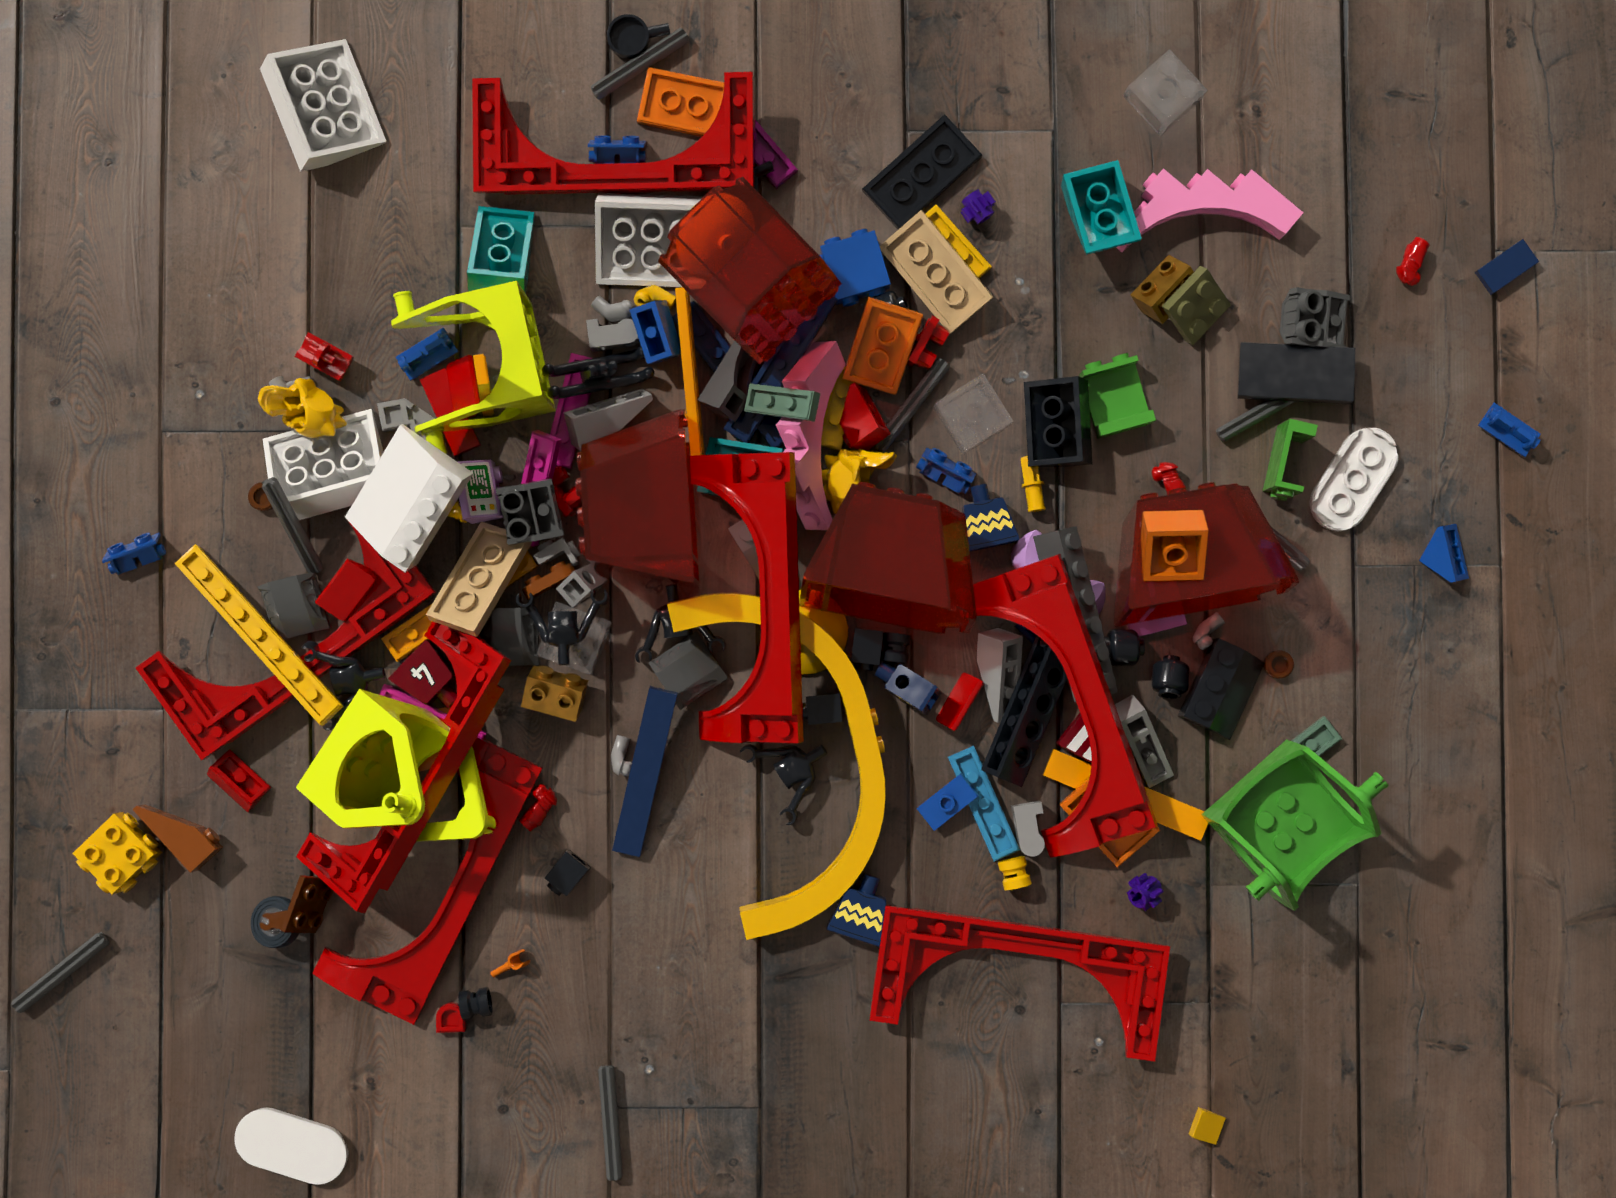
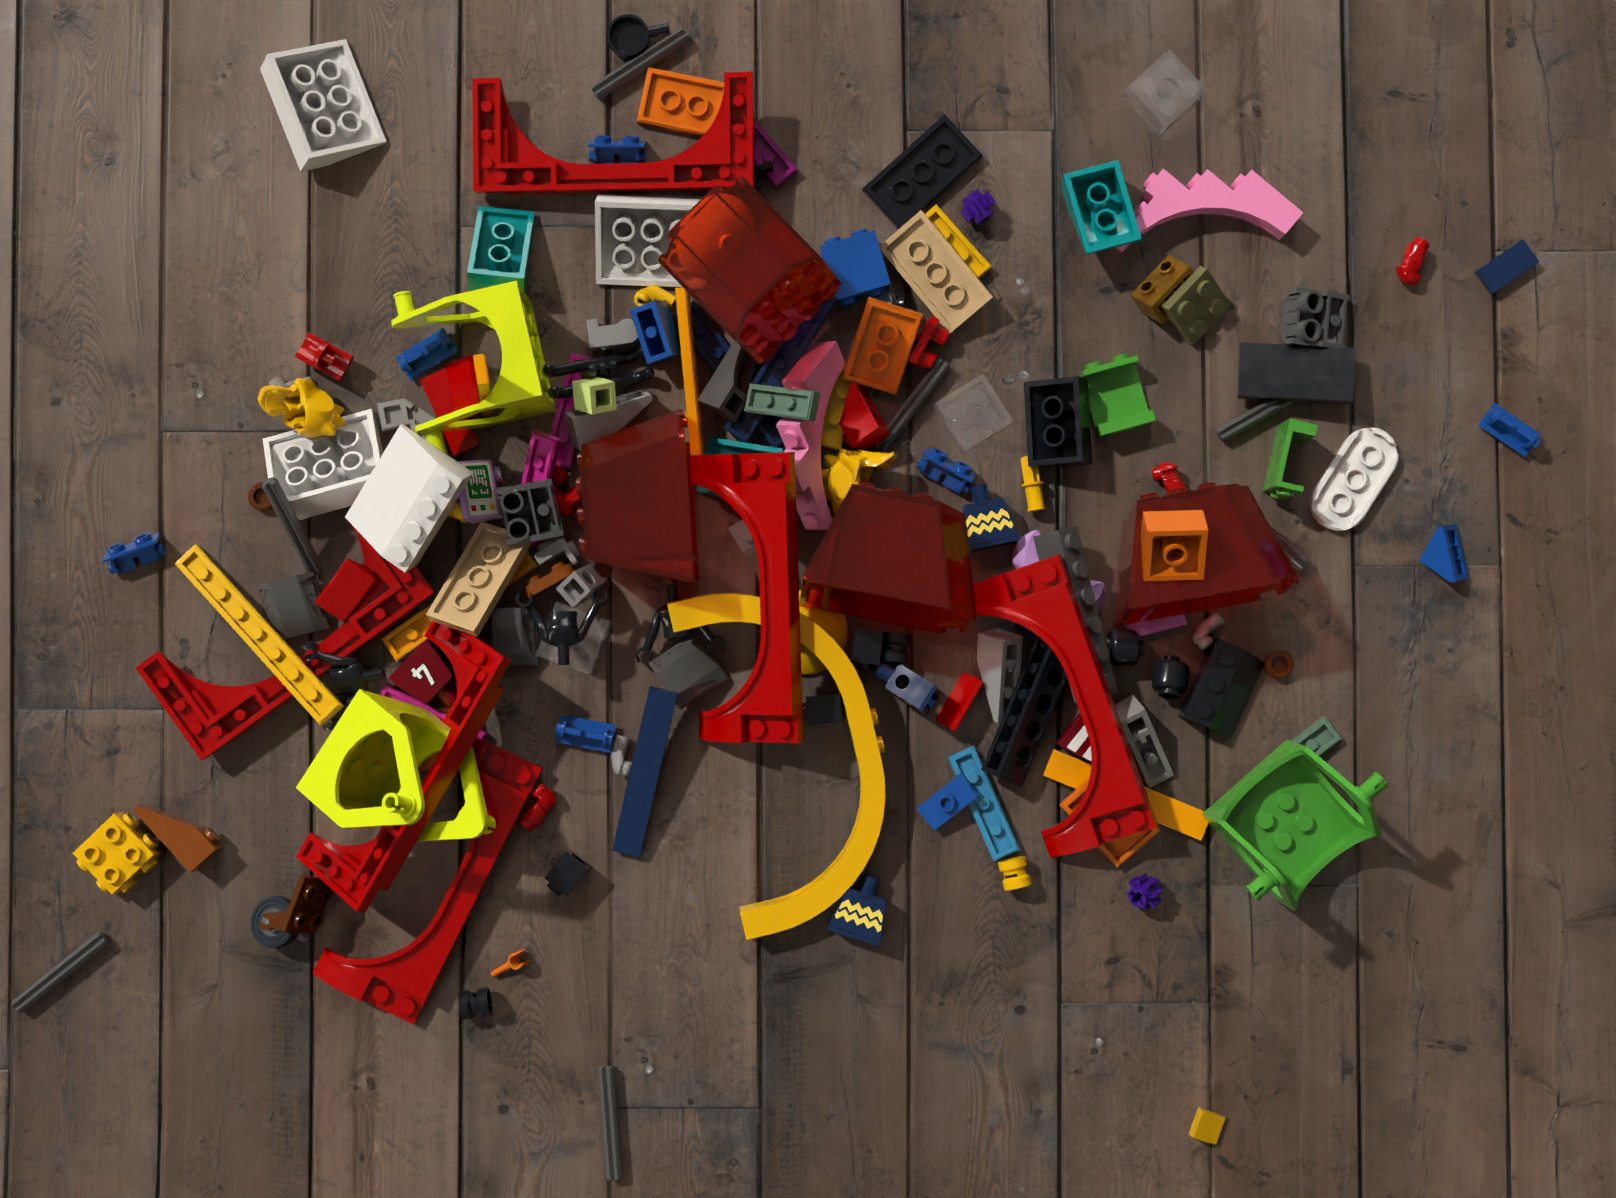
(238, 780): red slope -> none
(291, 1145): white tile -> none
(449, 1019): red tile -> none
(554, 693): pearl gold brick -> none
(585, 733): none -> blue hinge
(594, 395): none -> yellowish green brick
(612, 312): light grey arm -> none
(792, 769): black piece -> none
(1026, 827): light grey leg -> none
(1125, 967): red piece -> none

